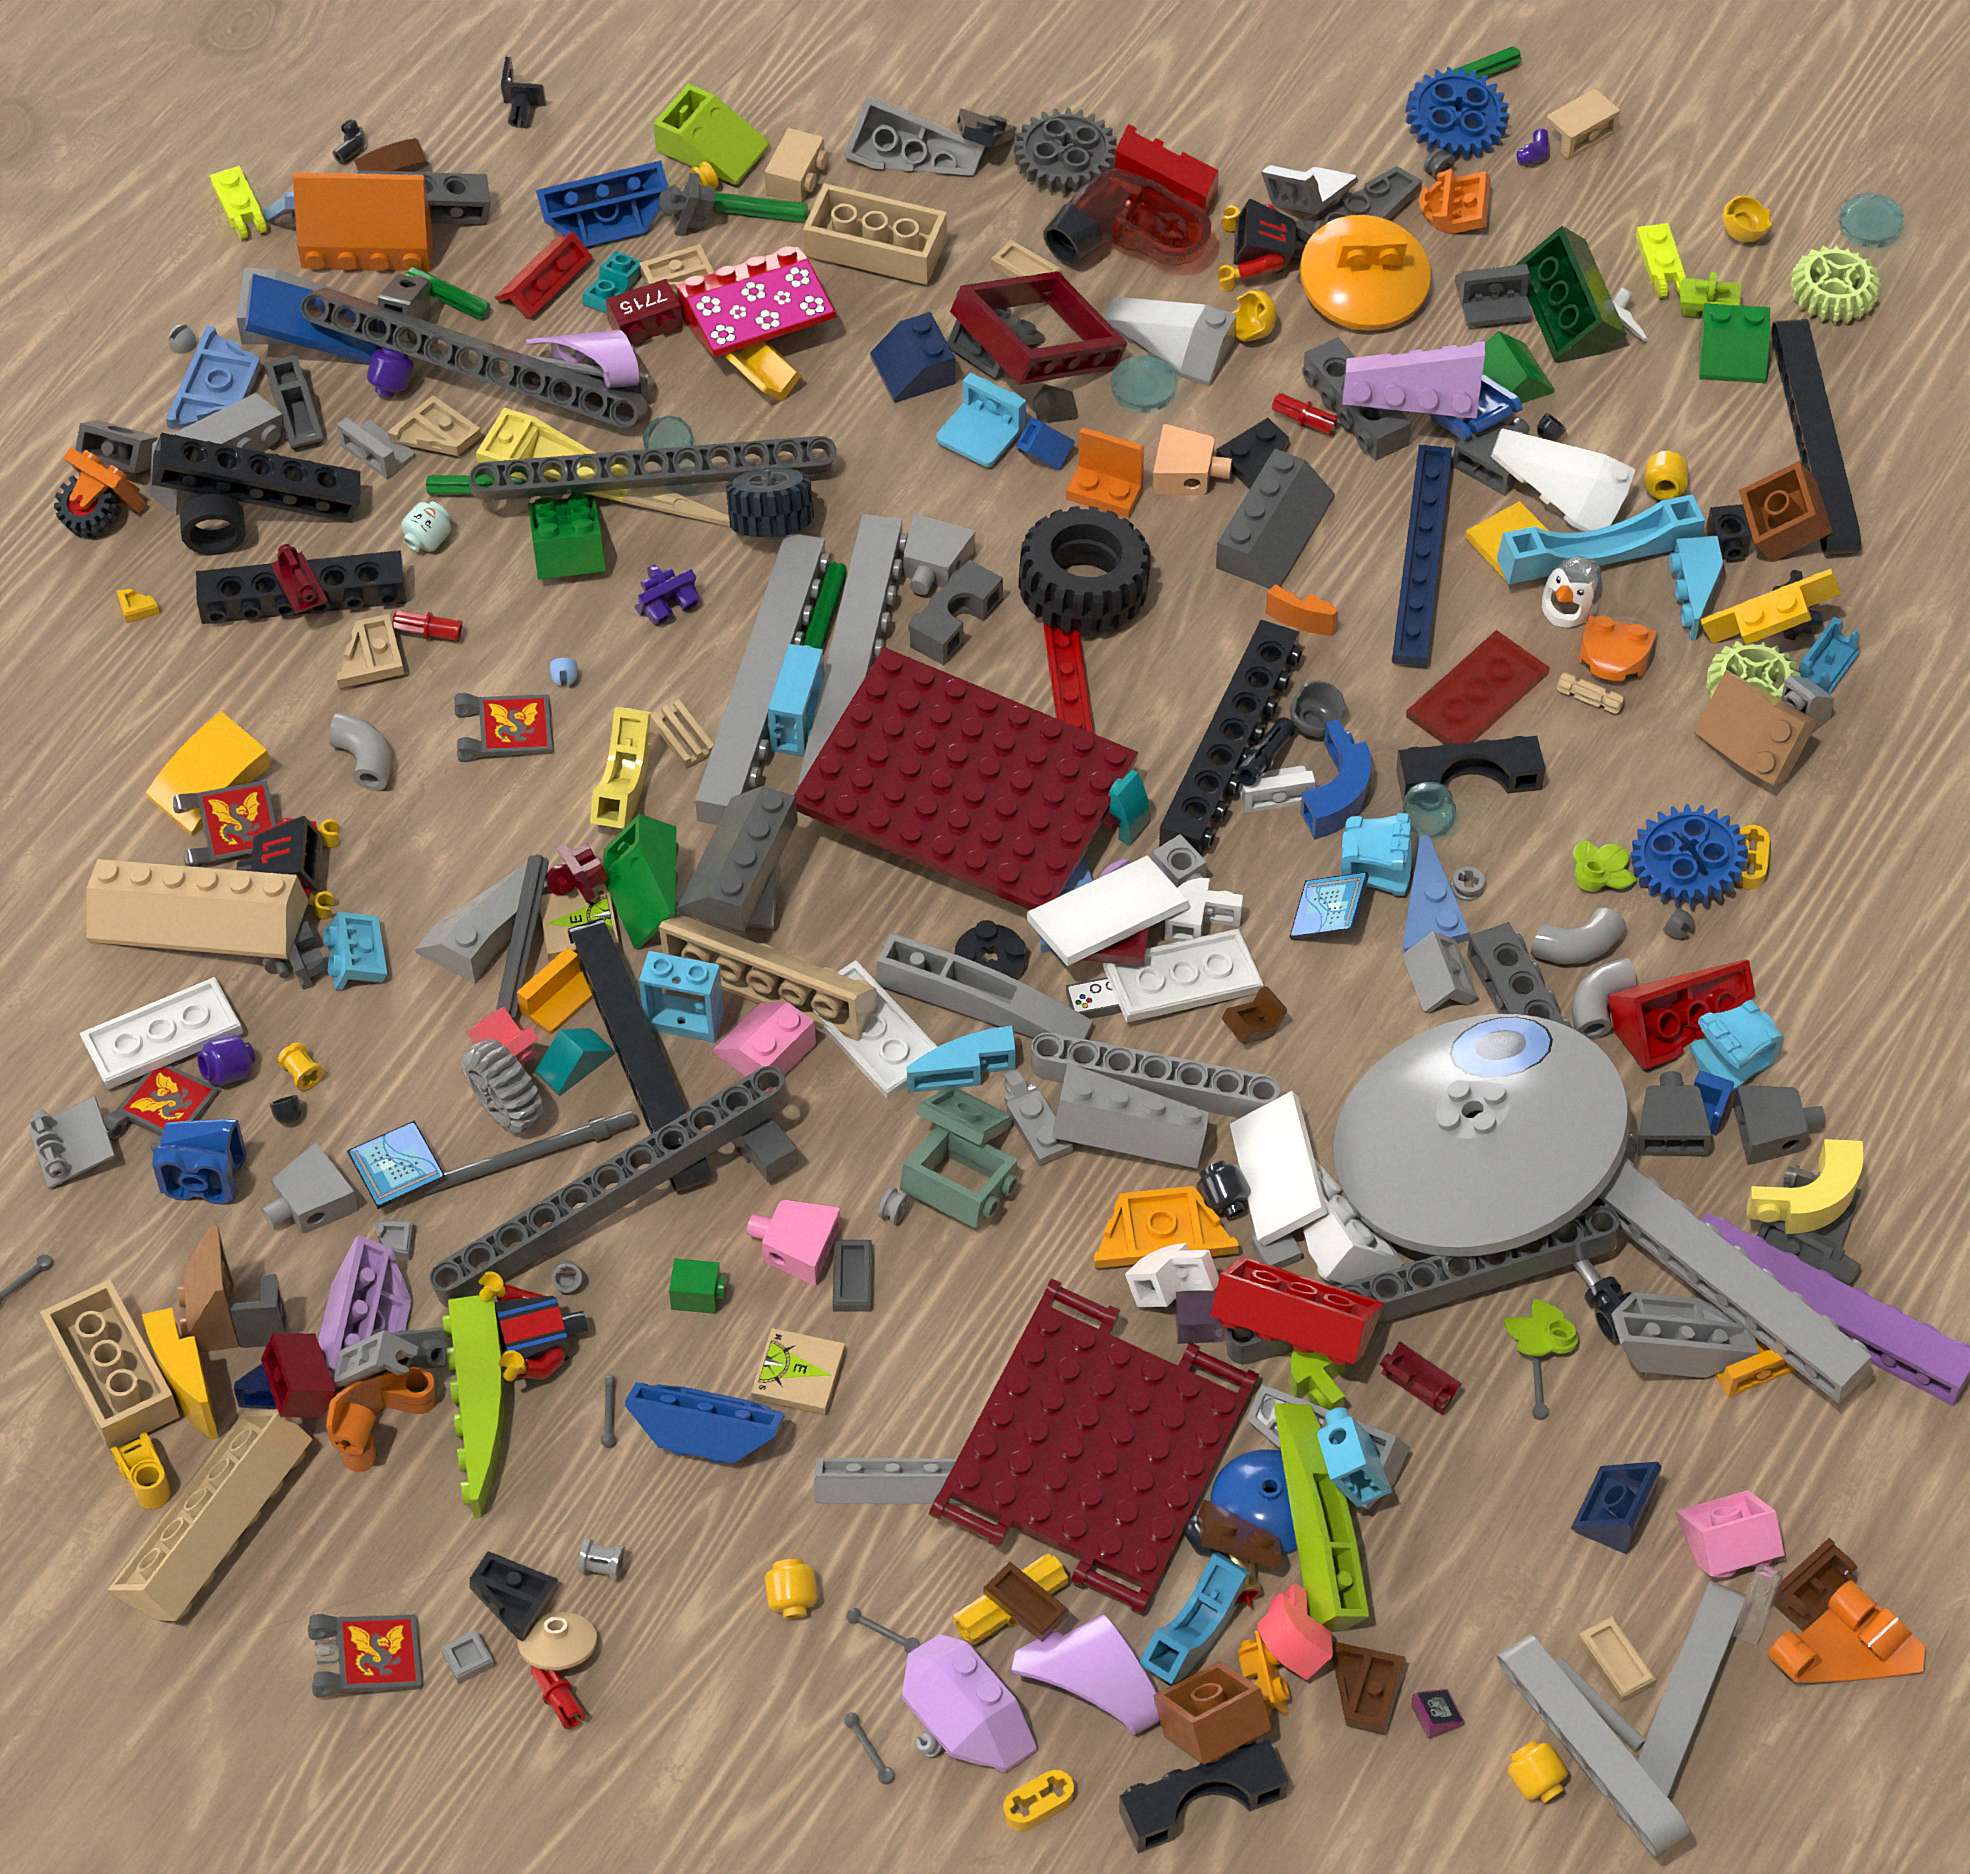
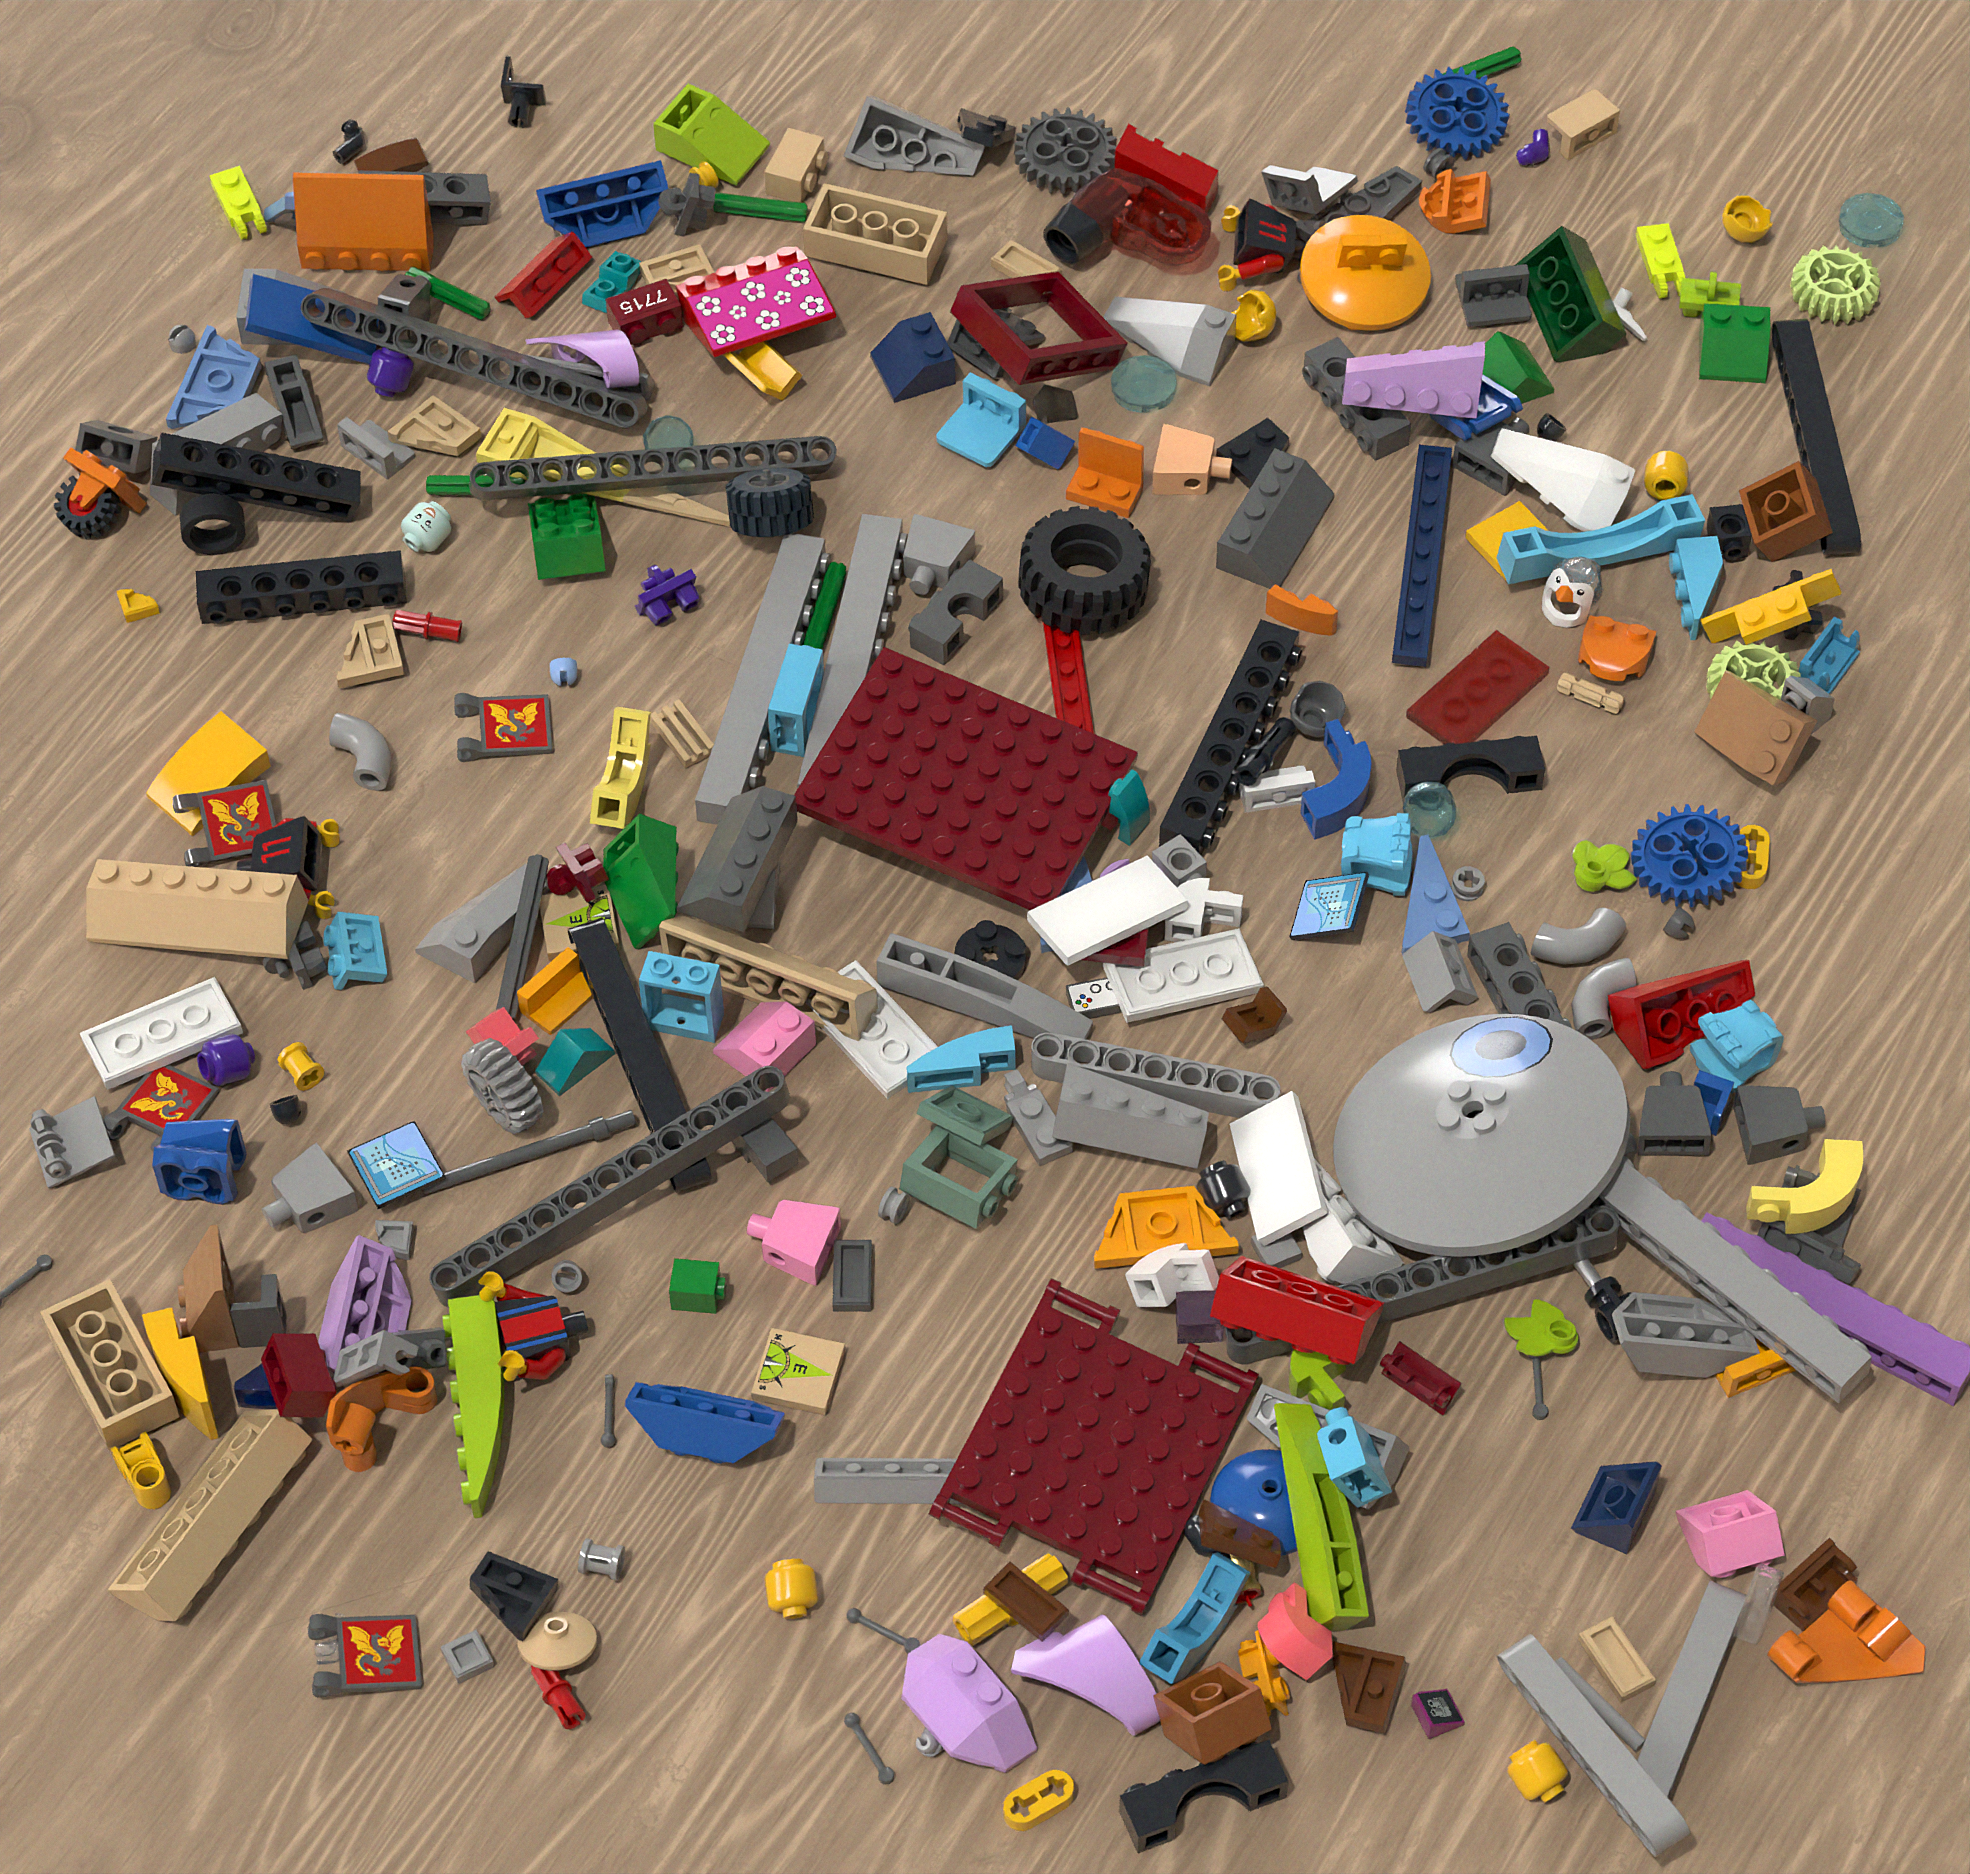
(297, 579): dark red hinge -> none
(1305, 413): red axle -> none

